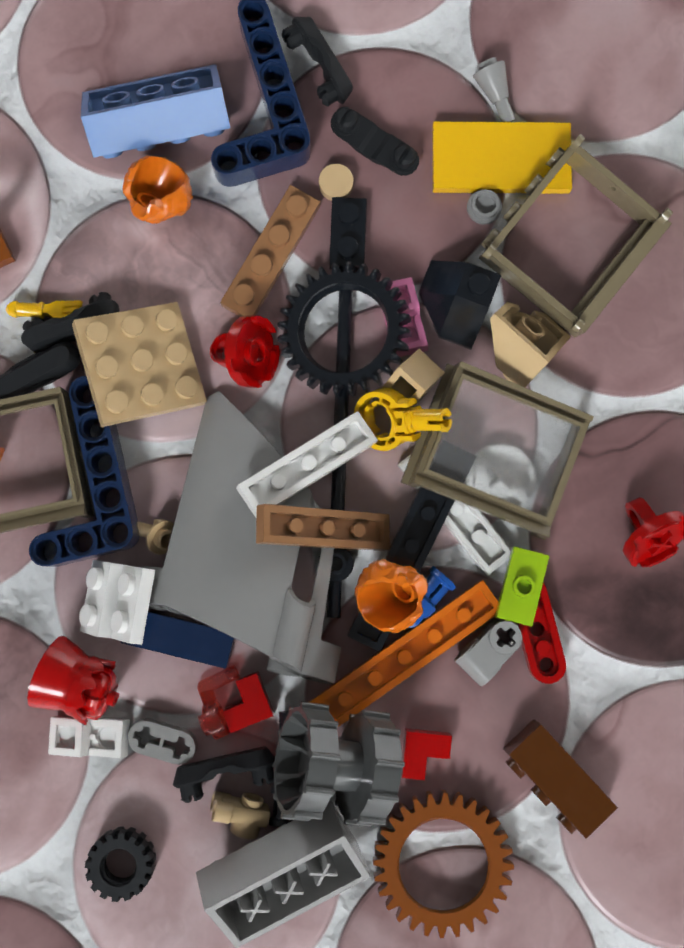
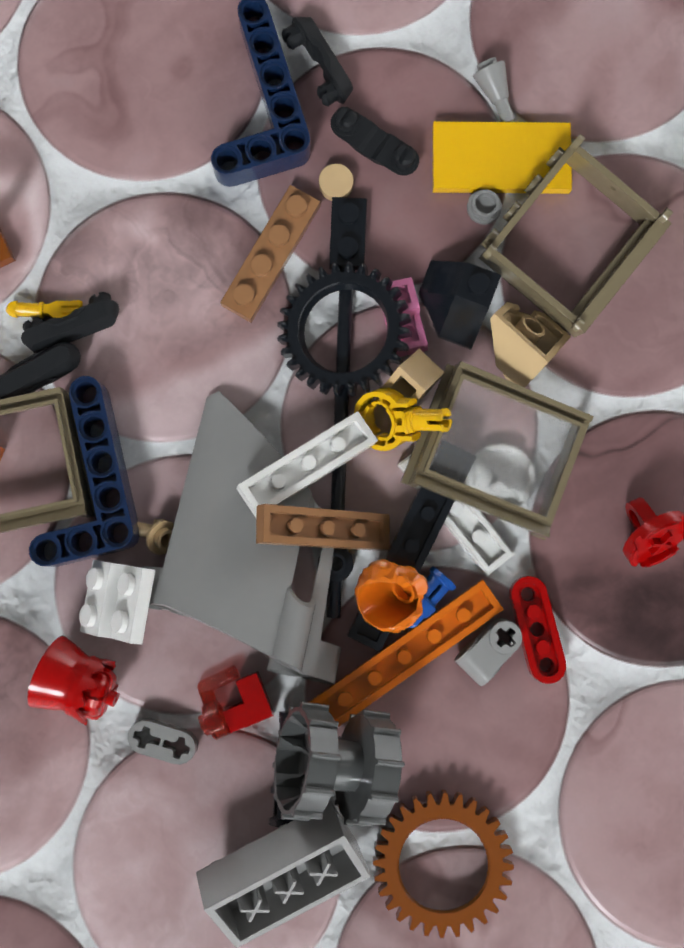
(98, 738): white slope -> none
(101, 876): black tyre -> none
(138, 363): tan plate -> none
(154, 111): medium blue slope -> none
(157, 189): orange hair -> none
(186, 640): dark blue tile -> none
(243, 813): tan plate -> none
(248, 351): red tile -> none
(257, 760): black piece -> none
(420, 745): red piece -> none
(522, 586): lime plate -> none
(558, 779): reddish brown brick -> none

